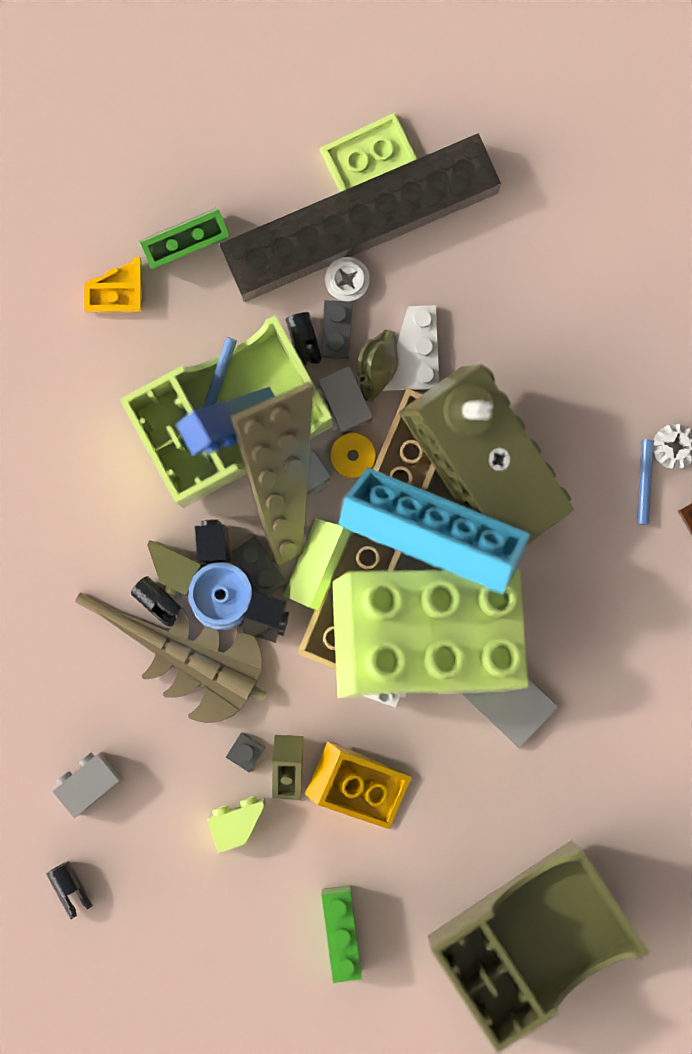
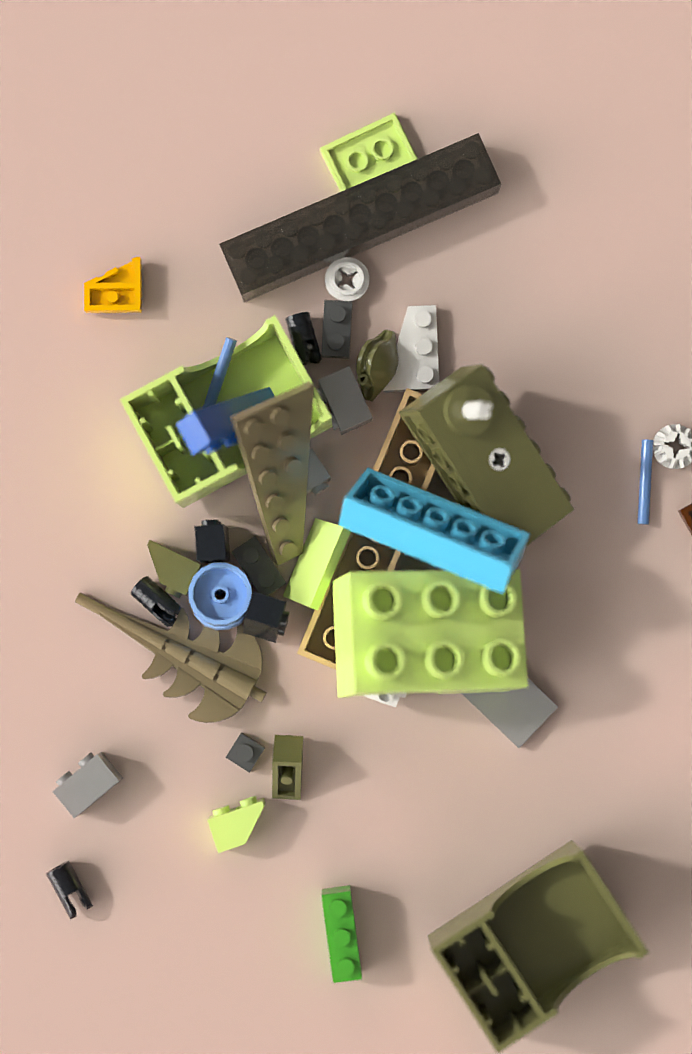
(184, 238): bright green brick -> none
(346, 444): yellow piece -> none
(357, 786): yellow slope -> none

